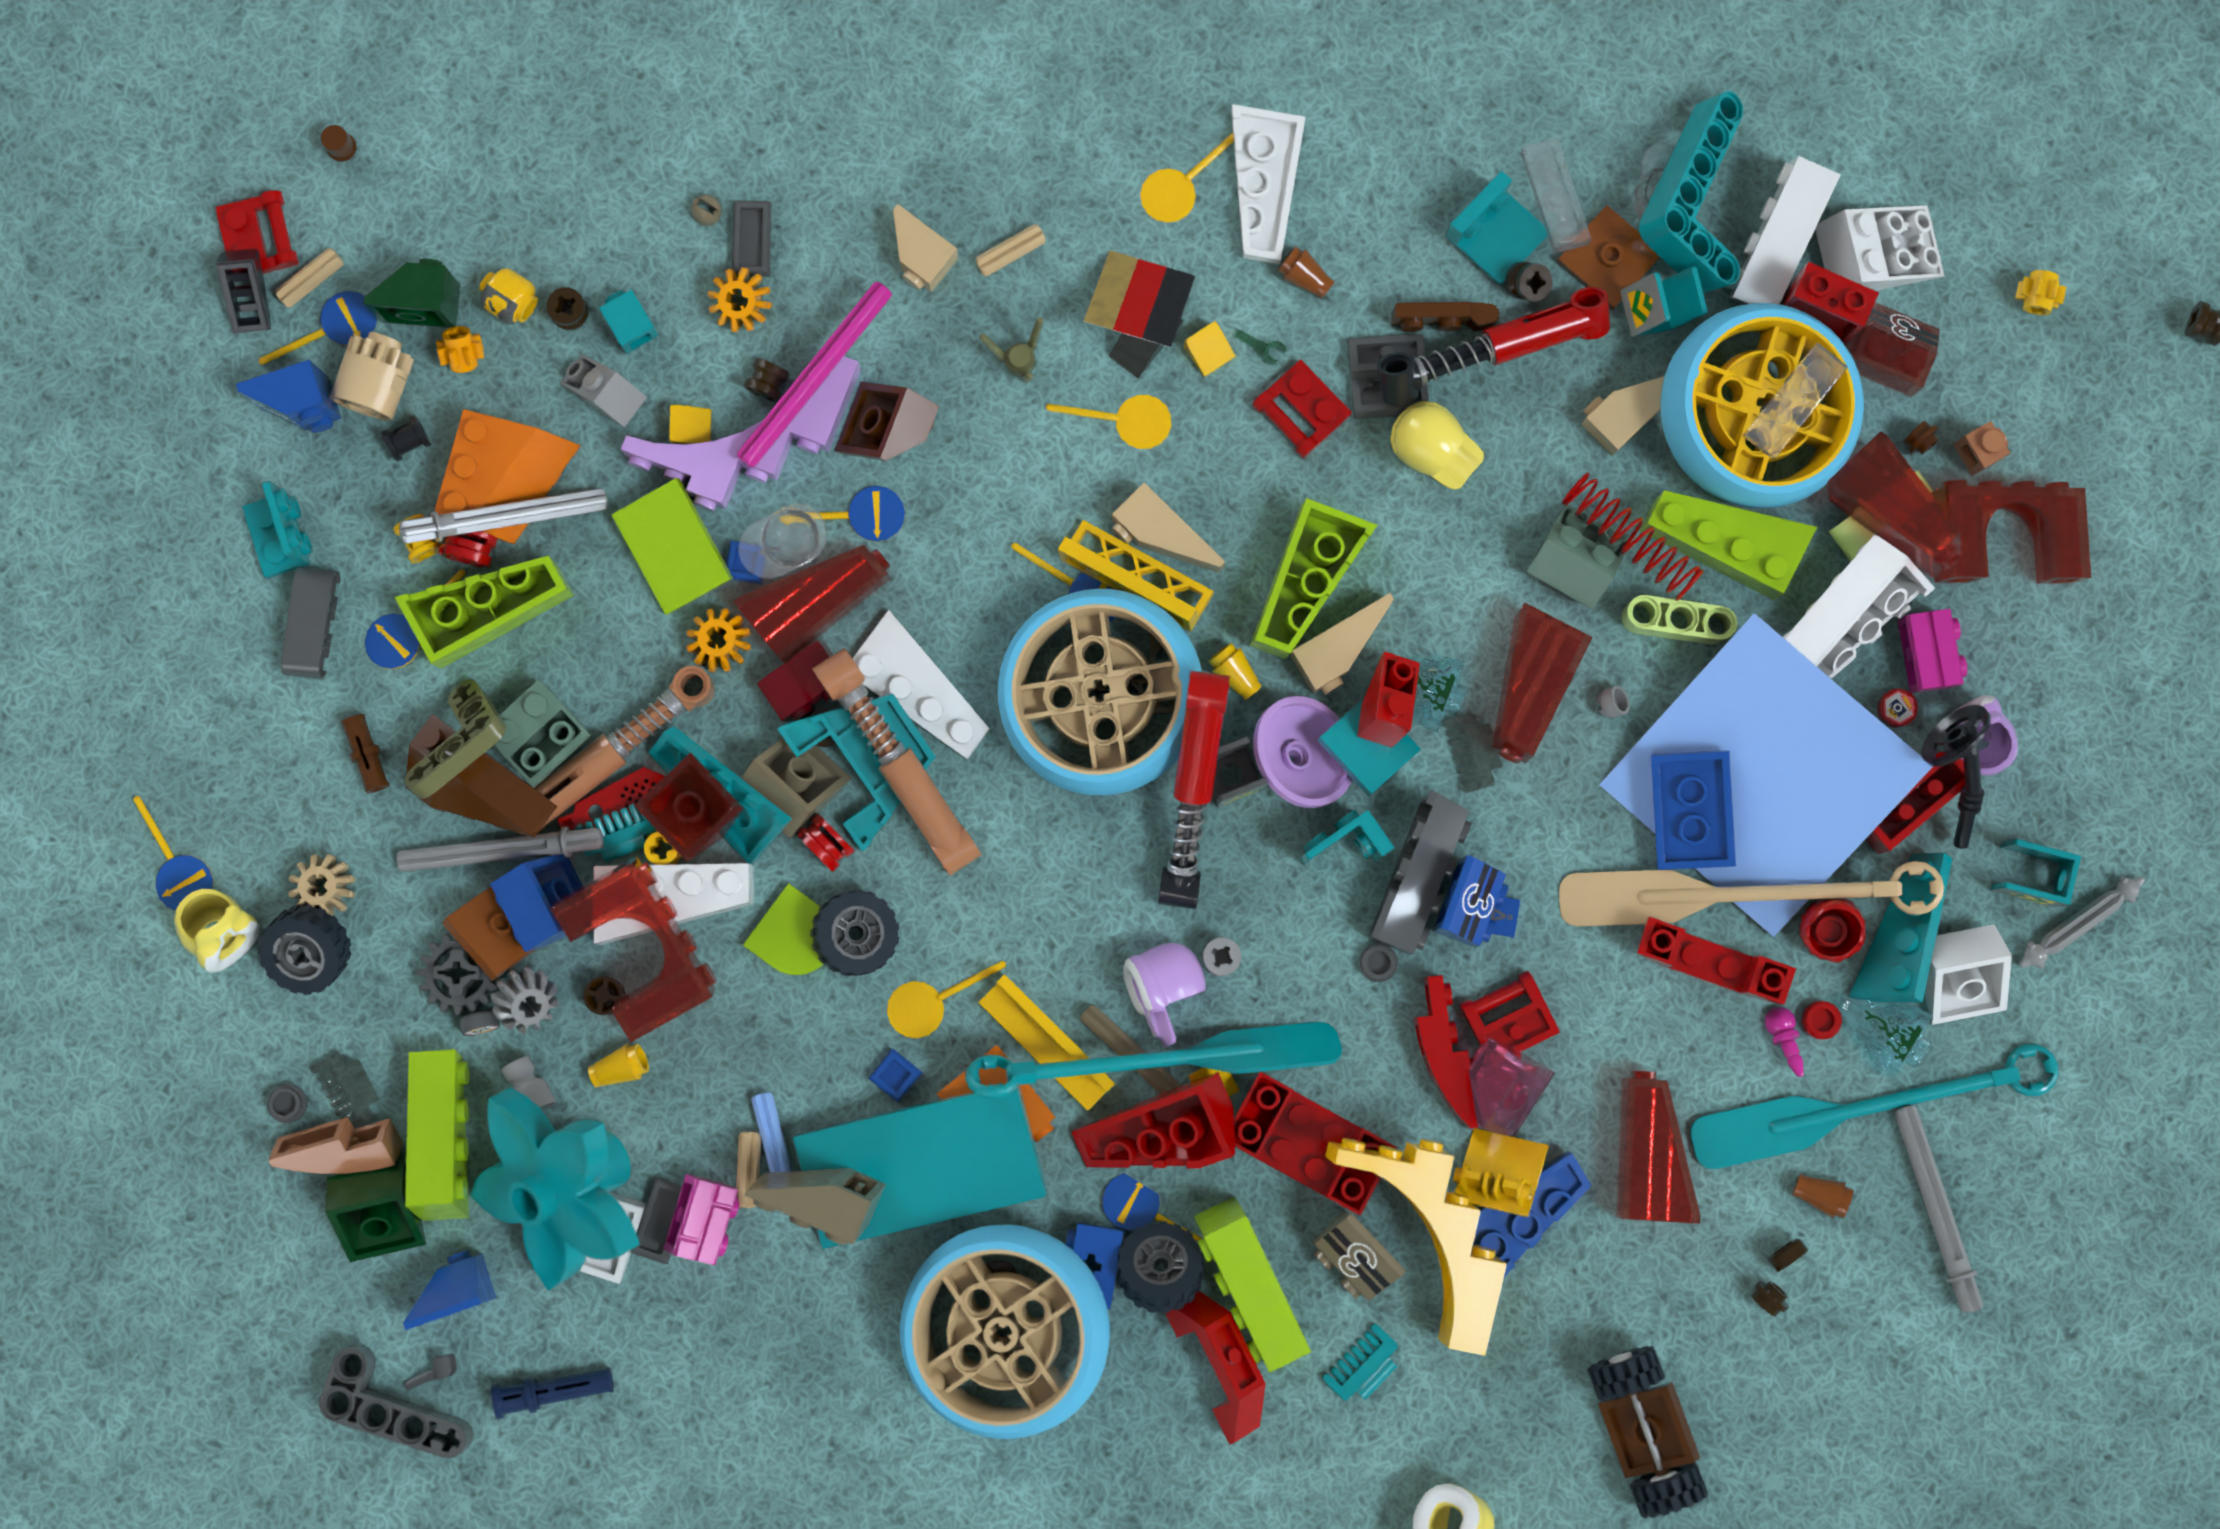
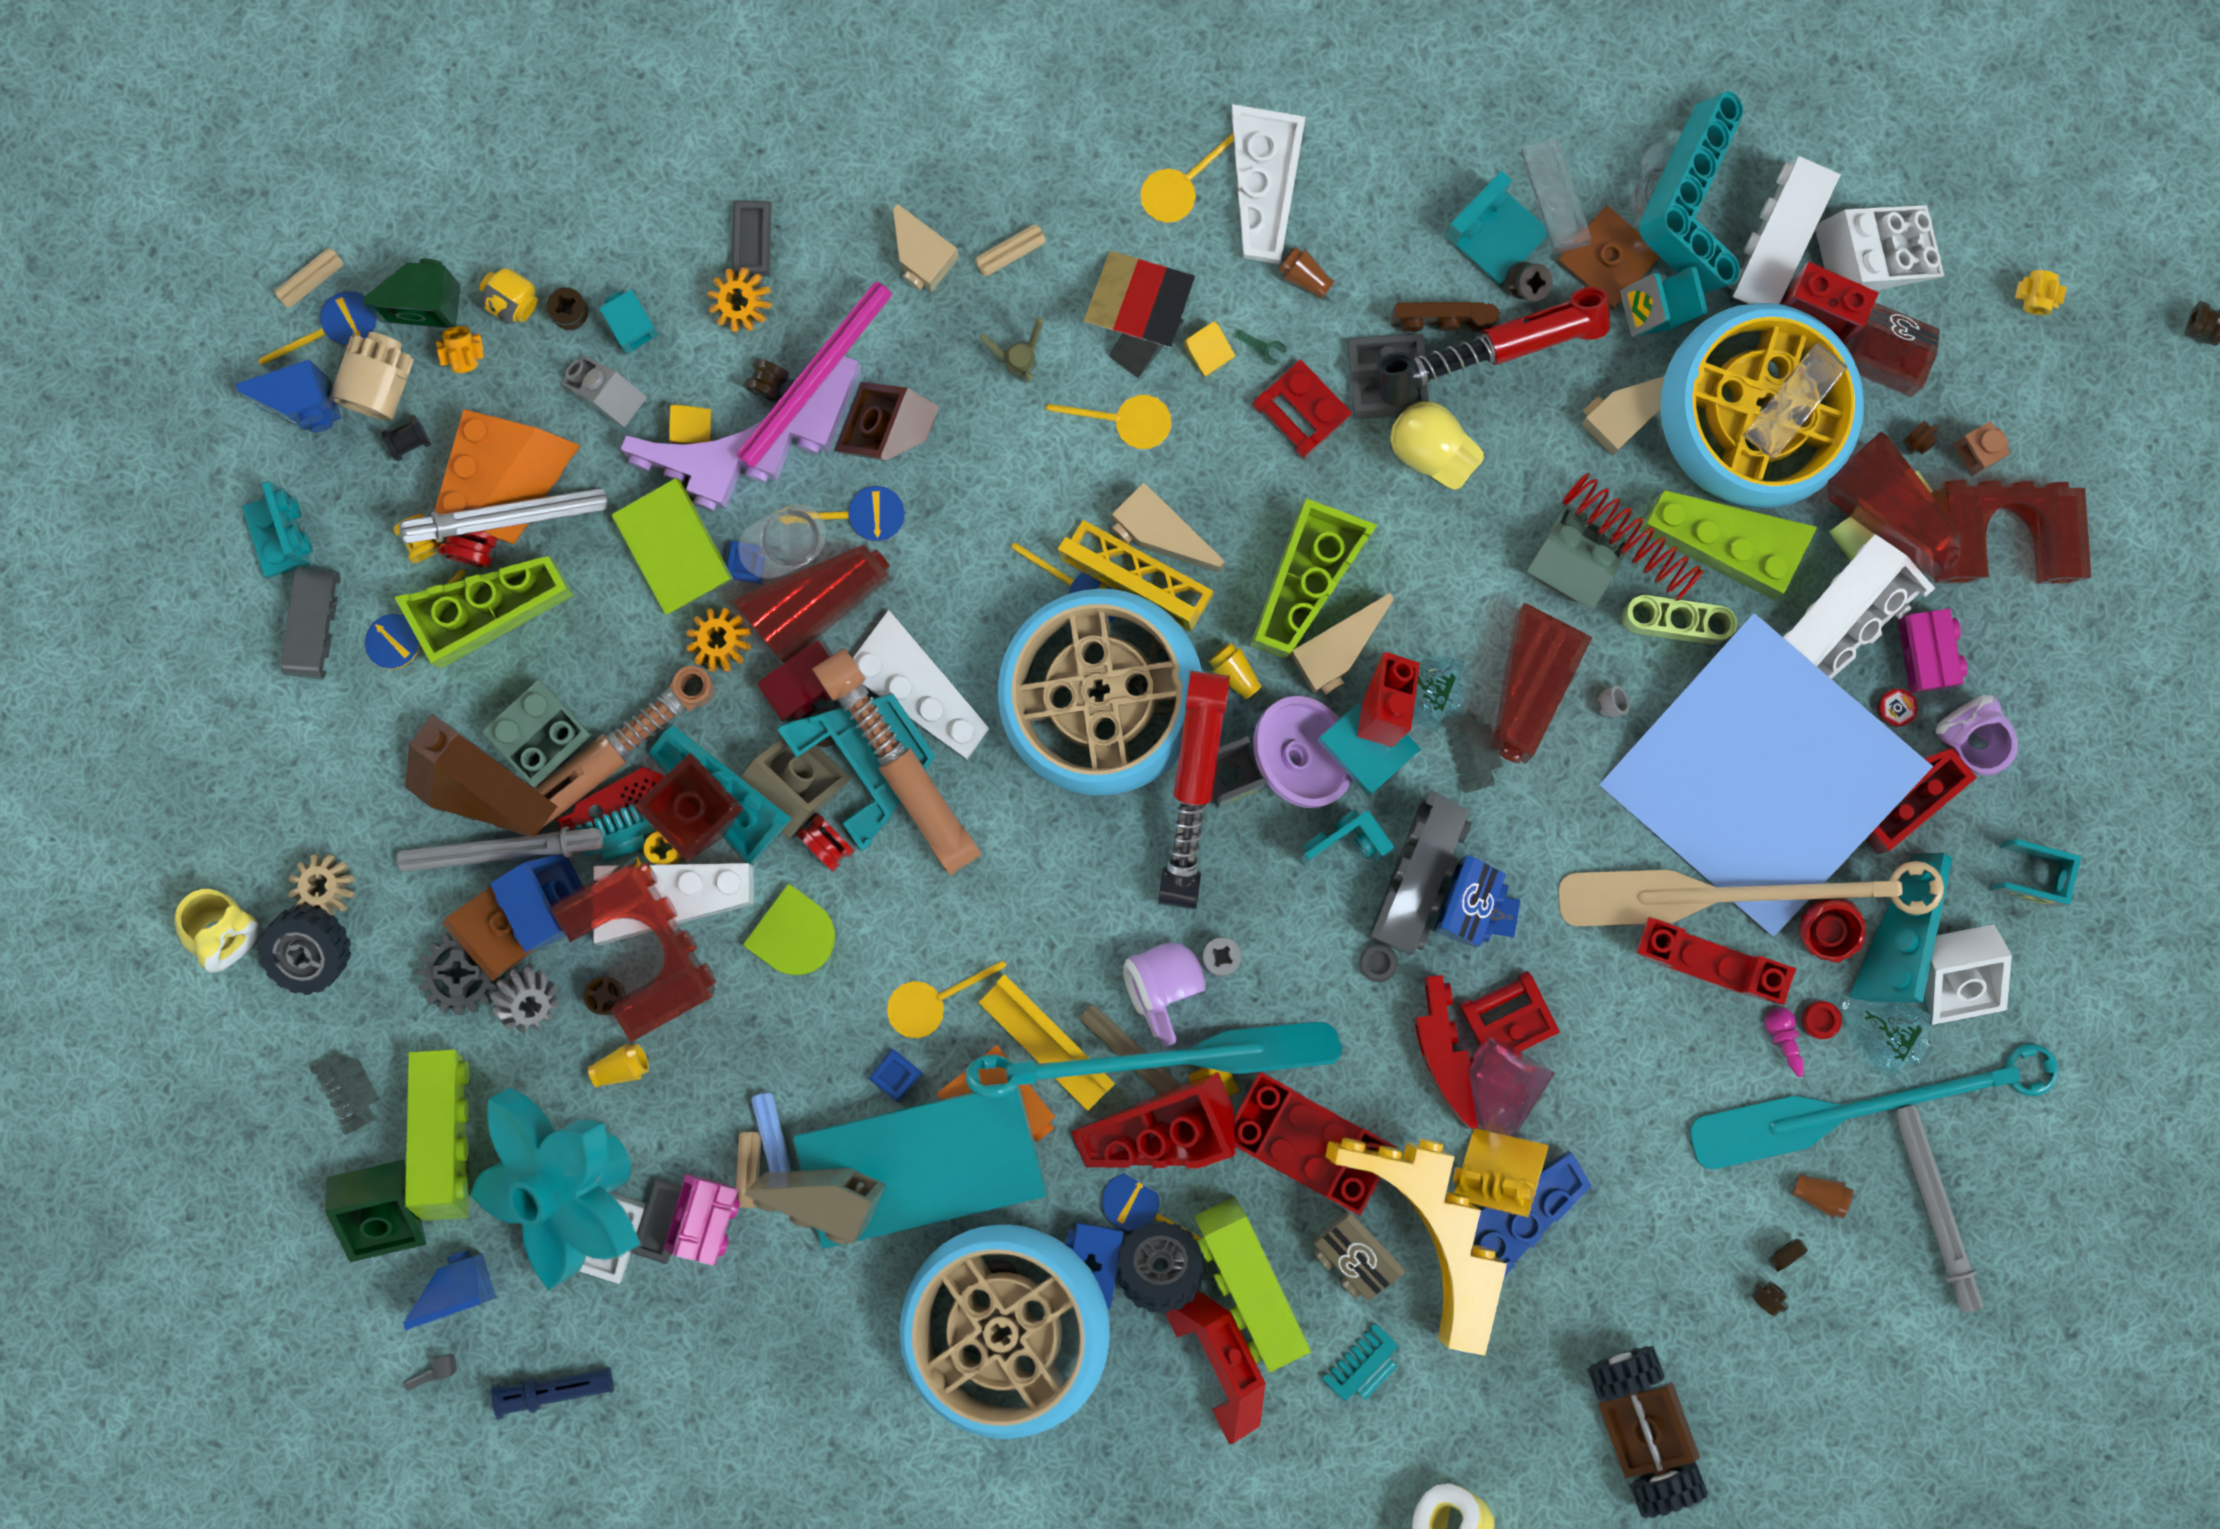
(179, 874): blue piece -> none
(243, 231): red plate -> none
(251, 260): black slope -> none
(287, 1103): dark grey plate -> none
(338, 143): reddish brown piece -> none
(338, 1148): nougat slope -> none
(365, 753): reddish brown pin -> none
(398, 1410): dark grey beam -> none
(479, 732): olive beam -> none
(479, 1023): dark grey tile -> none
(522, 1076): light grey piece -> none
(703, 216): dark tan hinge -> none
(870, 917): black wheel -> none
(1652, 1157): clear red slope -> none
(1693, 810): blue plate -> none
(1959, 743): black dish -> none
(2081, 922): light grey wheel -> none

